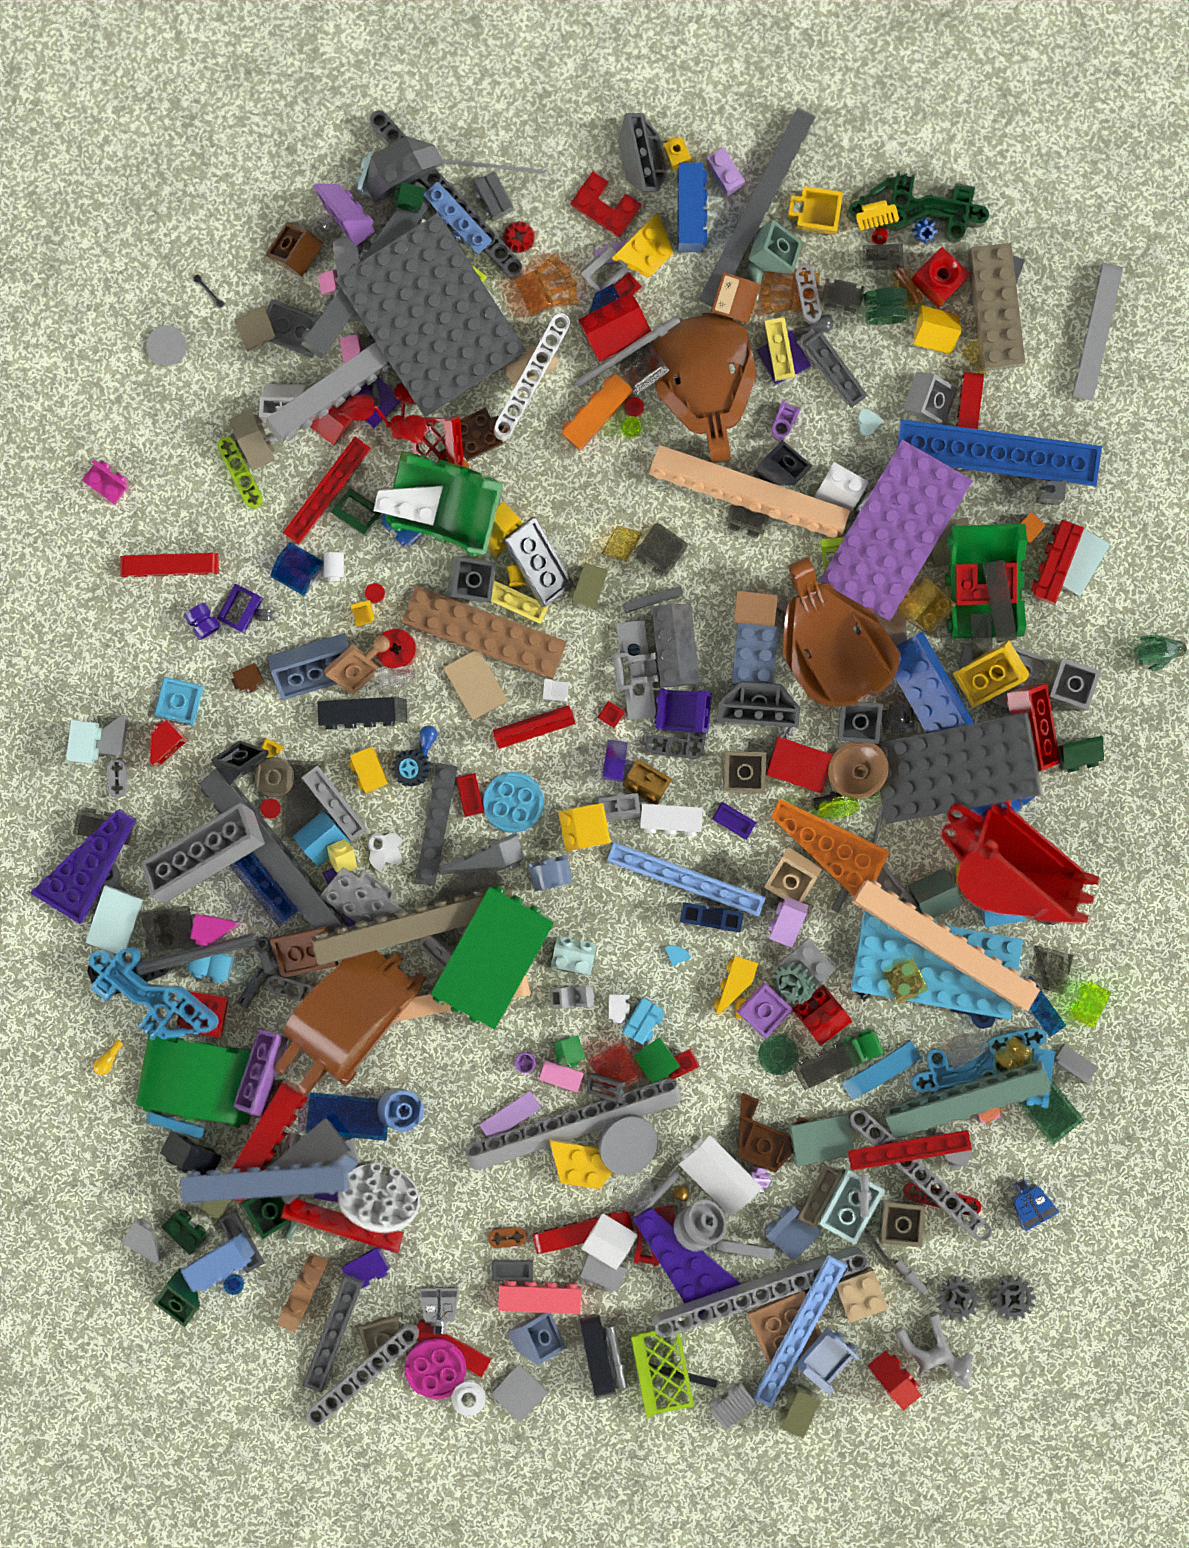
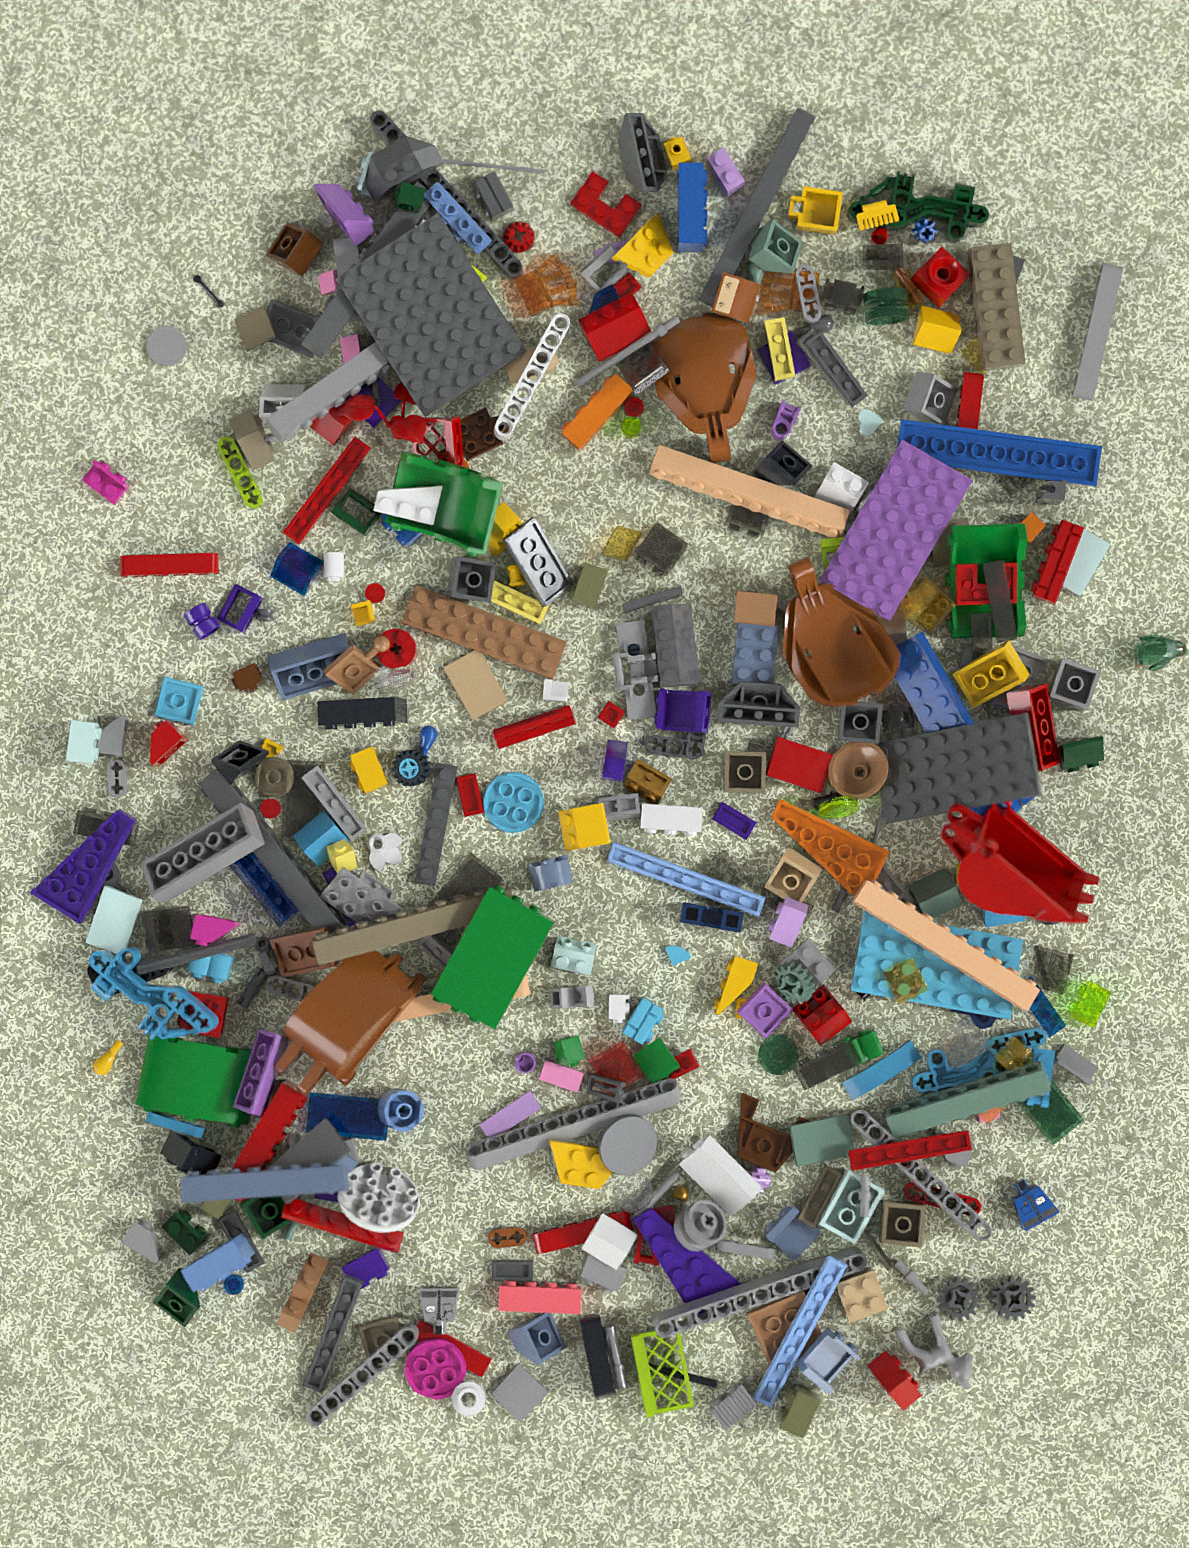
(500, 855): dark grey wedge -> none

